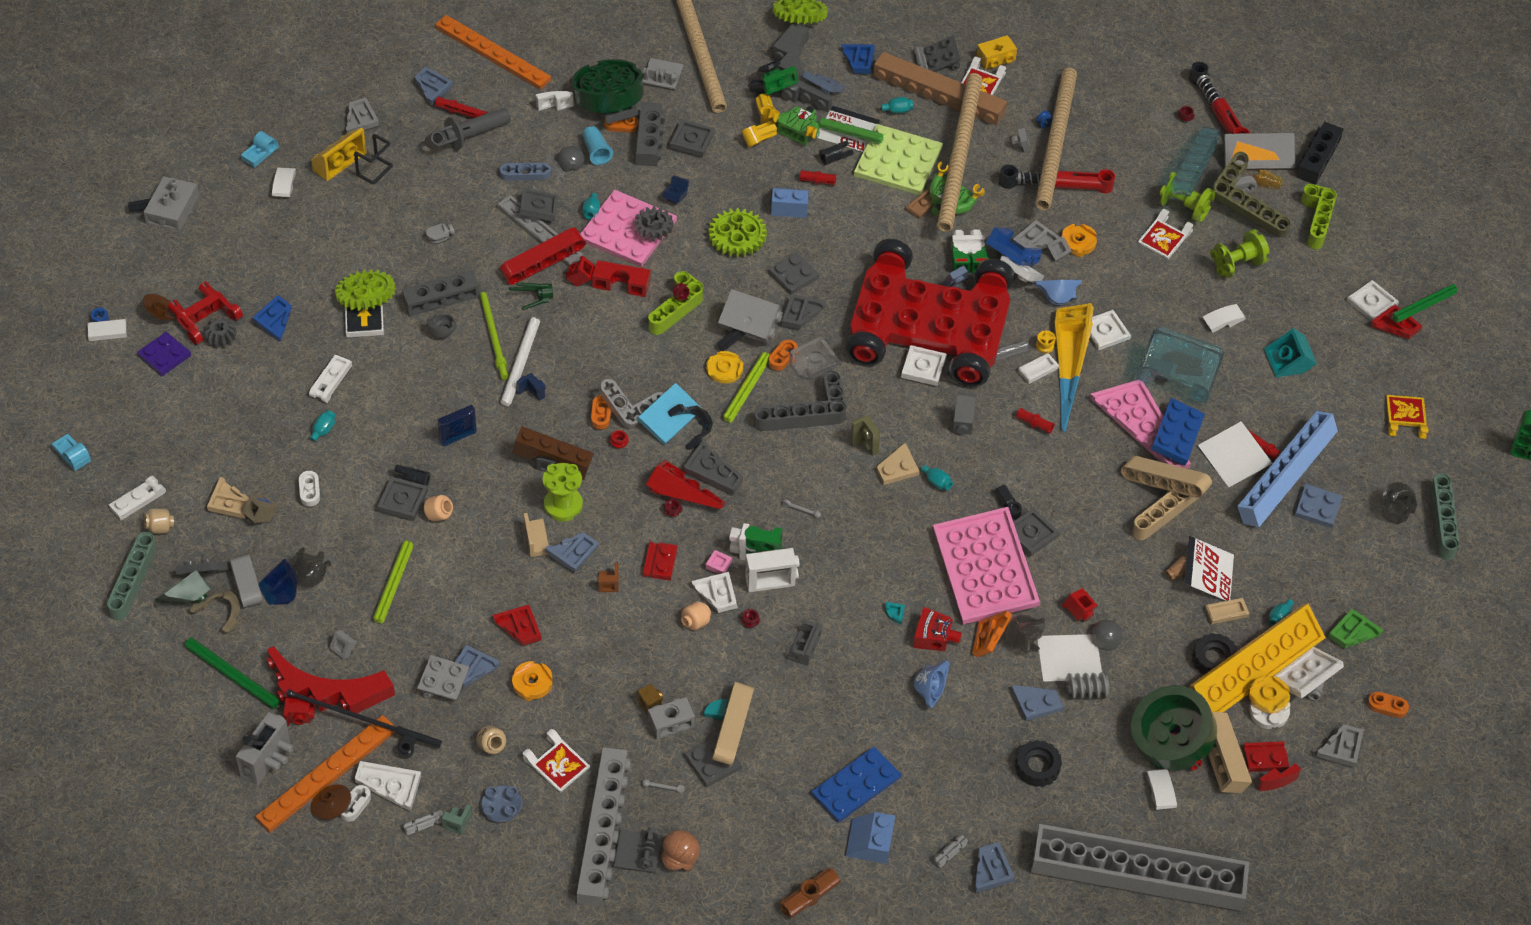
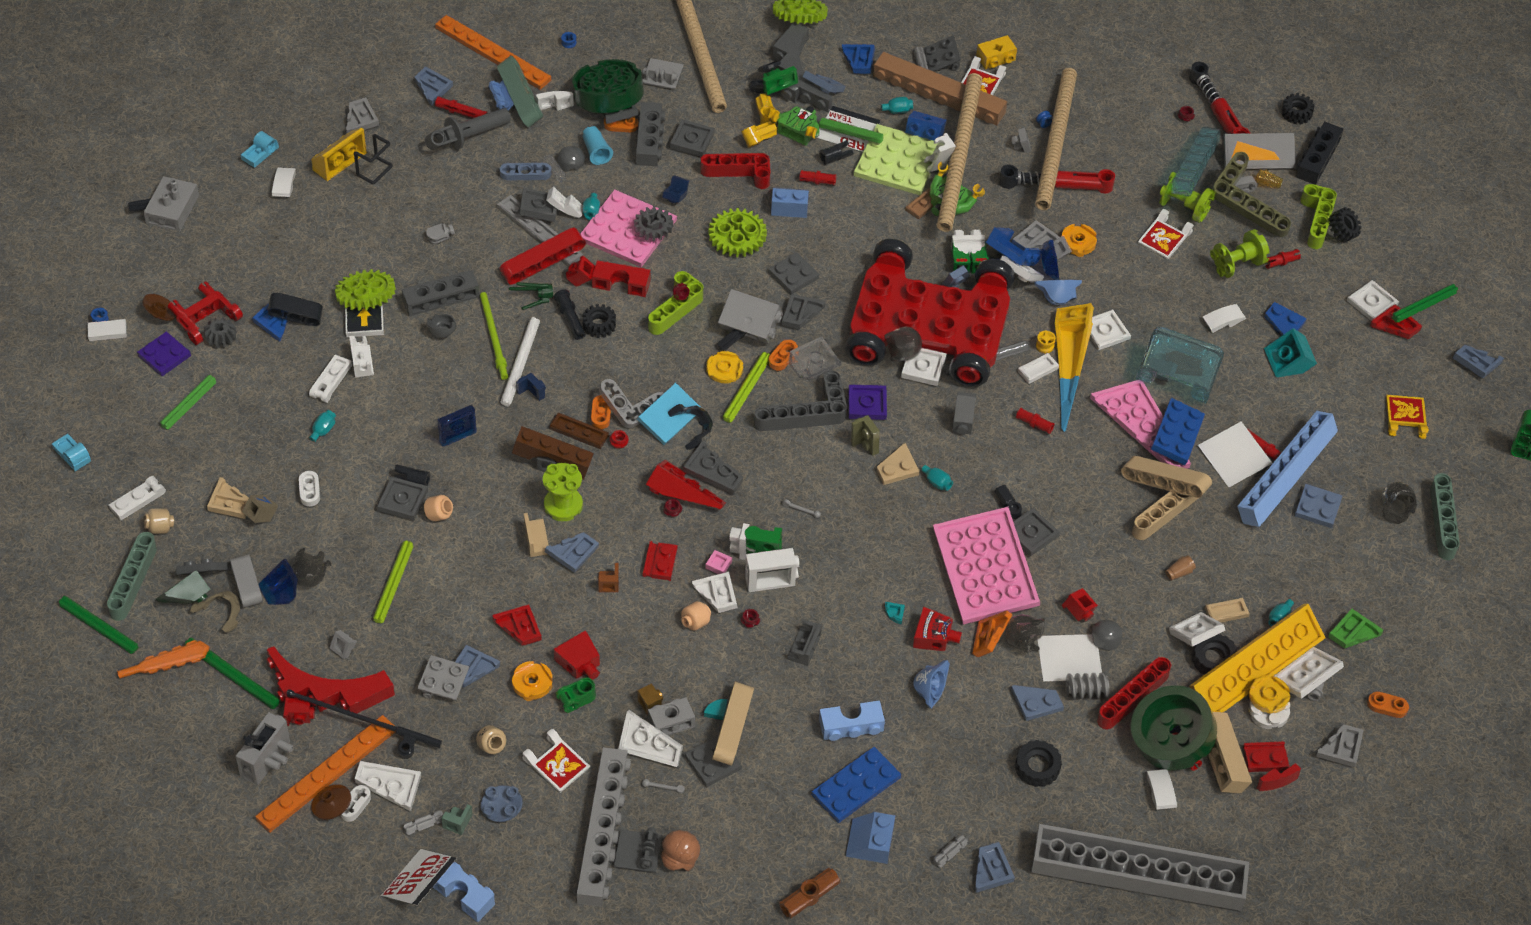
(98, 624): none -> green axle
(179, 656): none -> orange sword
(188, 402): none -> bright green axle
(295, 309): none -> black beam
(361, 357): none -> white hinge
(419, 877): none -> sticker
(478, 898): none -> light blue arch
(501, 95): none -> medium blue hinge
(519, 91): none -> sand green beam
(566, 36): none -> blue bush
(567, 205): none -> white slope
(567, 308): none -> black pin
(575, 694): none -> green piece
(578, 656): none -> red torso
(579, 430): none -> reddish brown tile
(599, 329): none -> black tyre
(648, 742): none -> white wing
(738, 166): none -> red beam
(836, 725): none -> light blue arch
(868, 400): none -> dark purple plate
(903, 344): none -> clear smoke hair
(925, 125): none -> blue brick
(941, 153): none -> white hinge
(1049, 260): none -> clear blue slope
(1136, 685): none -> red beam
(1196, 629): none -> white tile
(1209, 568): sticker -> none
(1283, 258): none -> red pin
(1284, 319): none -> blue wing
(1297, 115): none -> black tyre
(1345, 224): none -> black tyre
(1477, 360): none -> sand blue wing

